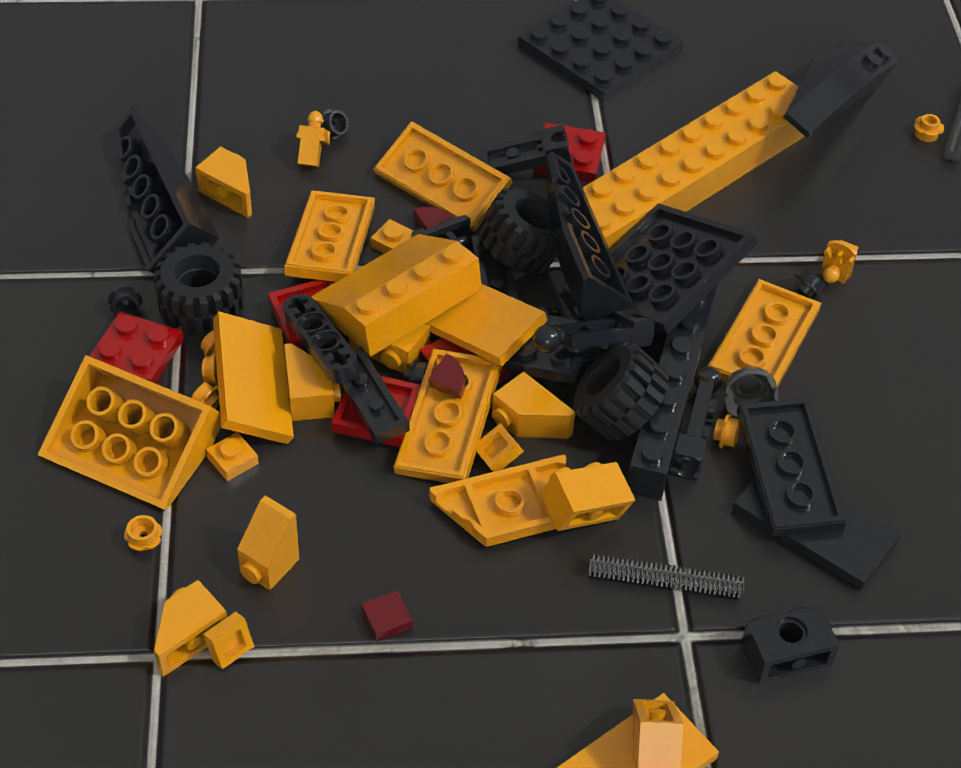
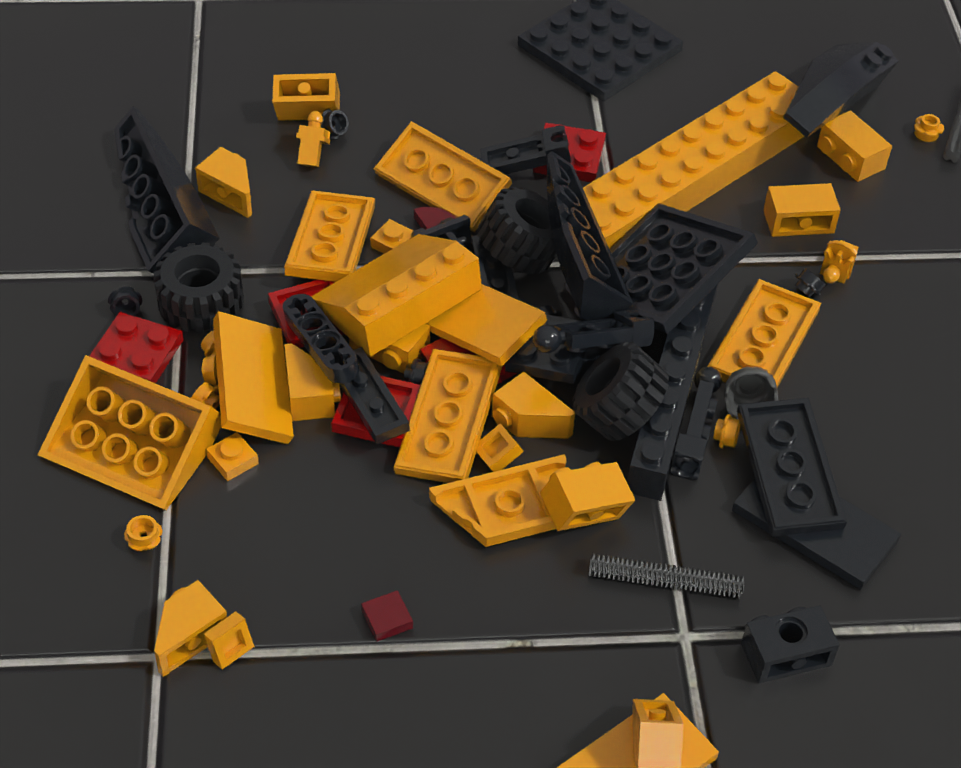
(269, 544): light orange slope -> none
(301, 94): none -> light orange brick
(448, 377): dark red tile -> none
(801, 209): none -> light orange brick
(854, 146): none -> light orange brick

